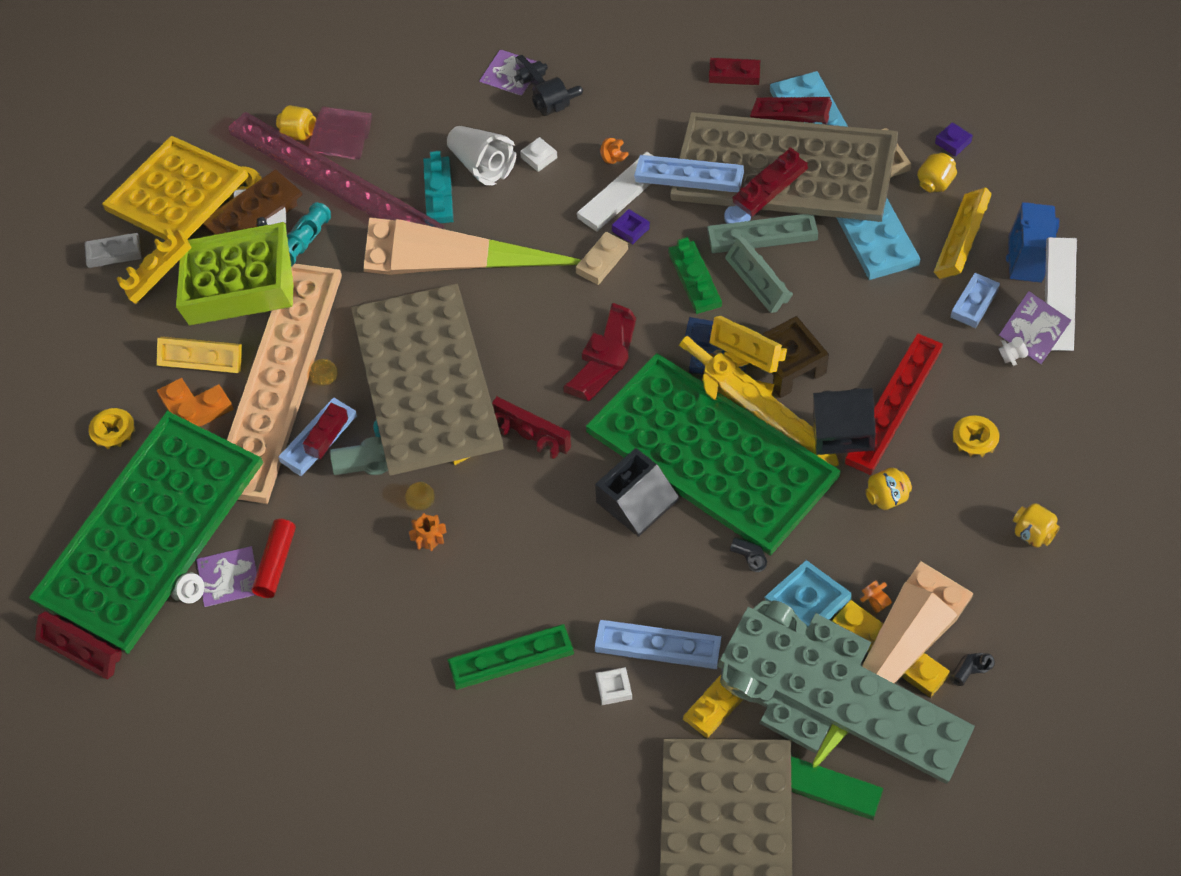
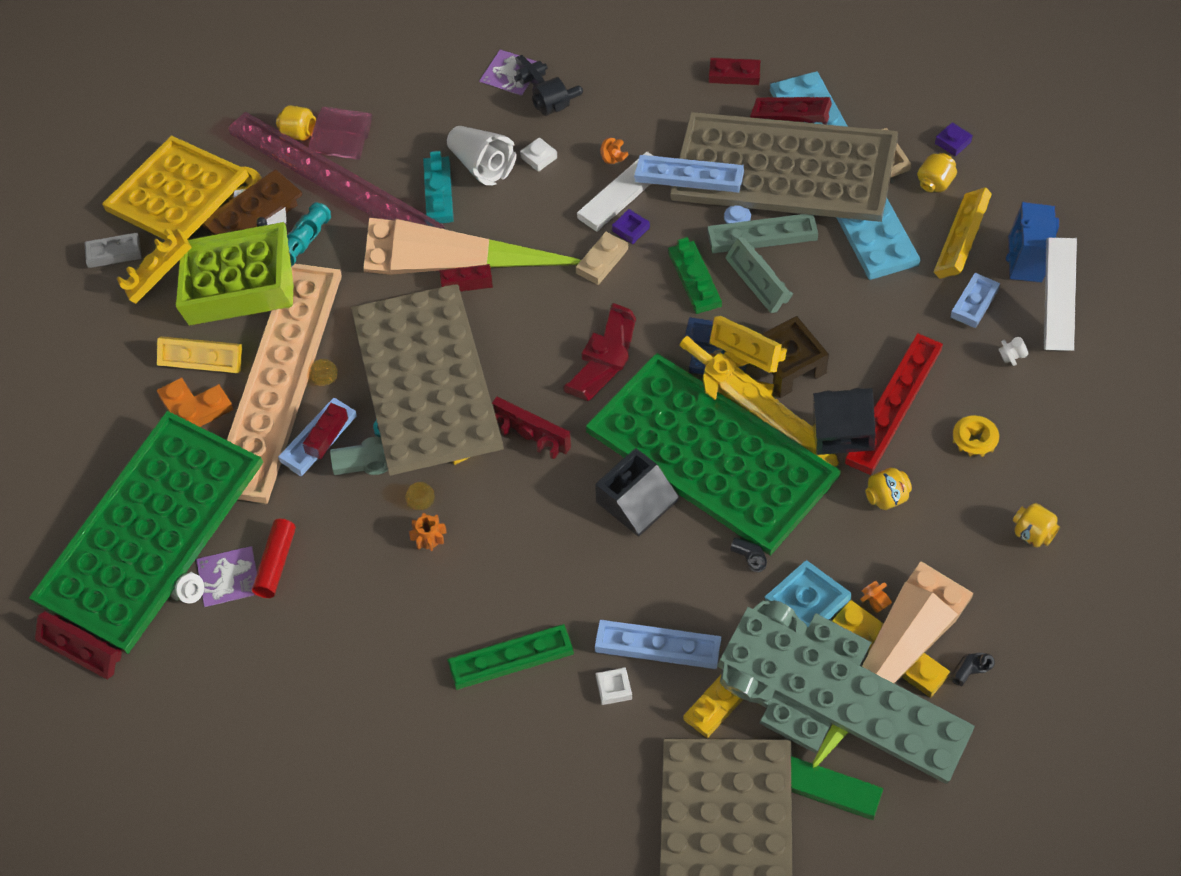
(111, 418): yellow gear -> none
(468, 277): none -> dark red piece
(770, 182): dark red plate -> none
(1037, 325): sticker -> none

